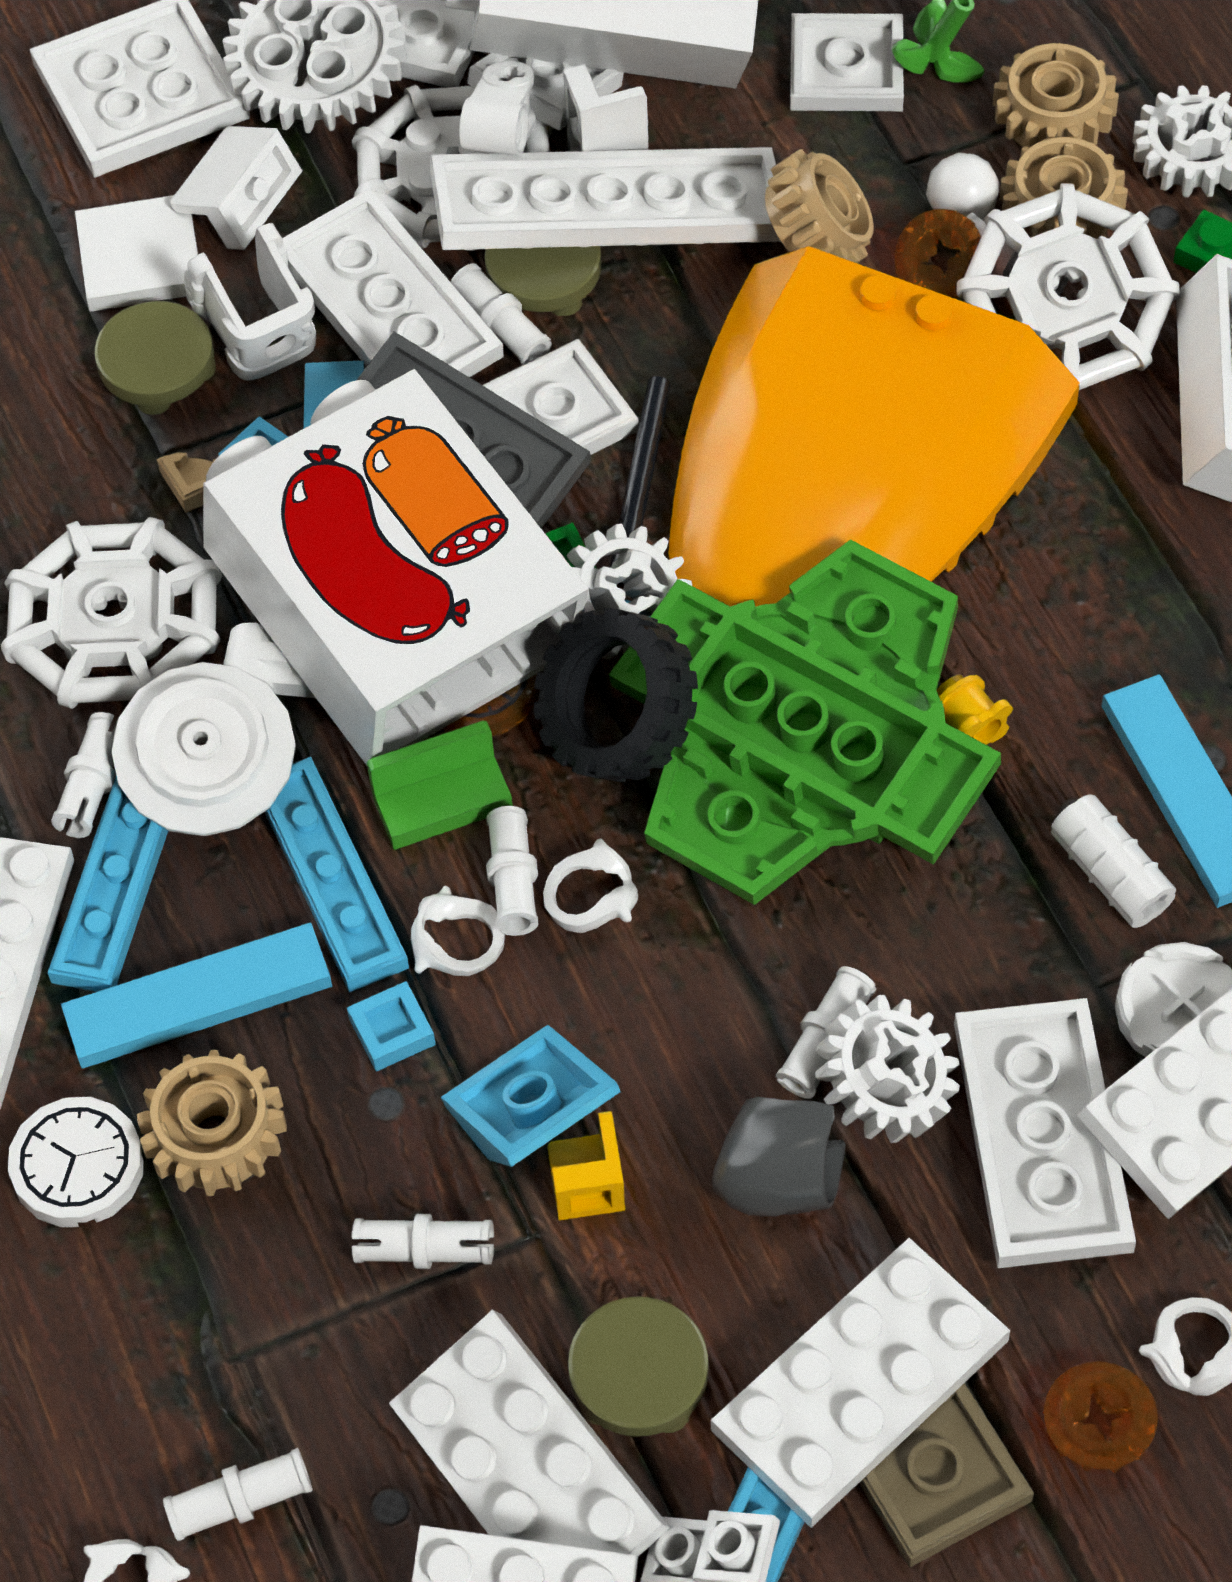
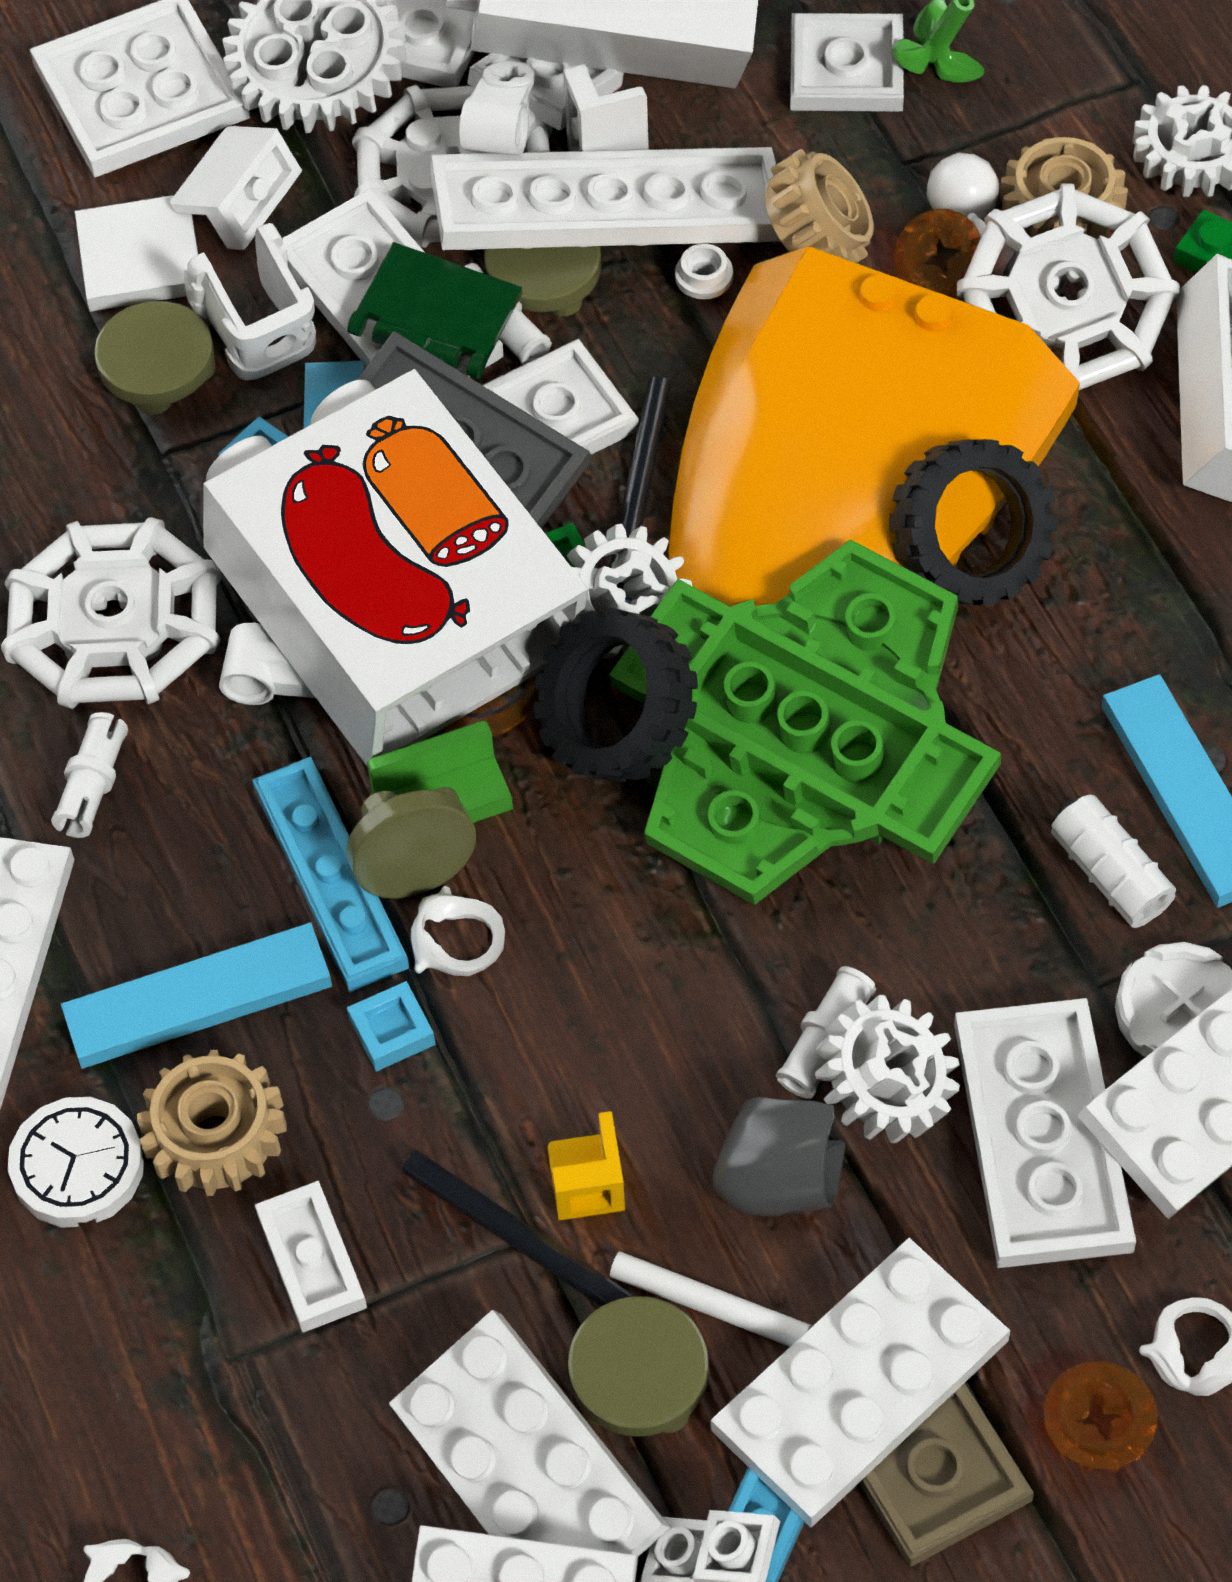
(108, 897): medium azure tile -> none
(185, 478): tan tile -> none
(211, 784): white piece -> none
(237, 1494): white pin -> none
(310, 1256): none -> white plate
(410, 842): none -> olive tile
(422, 1241): white pin -> none
(436, 307): none -> dark green piece
(512, 871): white pin -> none
(512, 1230): none -> black bar
(528, 1096): medium azure slope -> none
(611, 906): white piece -> none
(704, 272): none -> white plate
(707, 1299): none -> white bar
(972, 709): yellow brick -> none
(1027, 504): none -> black tyre
(1055, 94): tan gear -> none

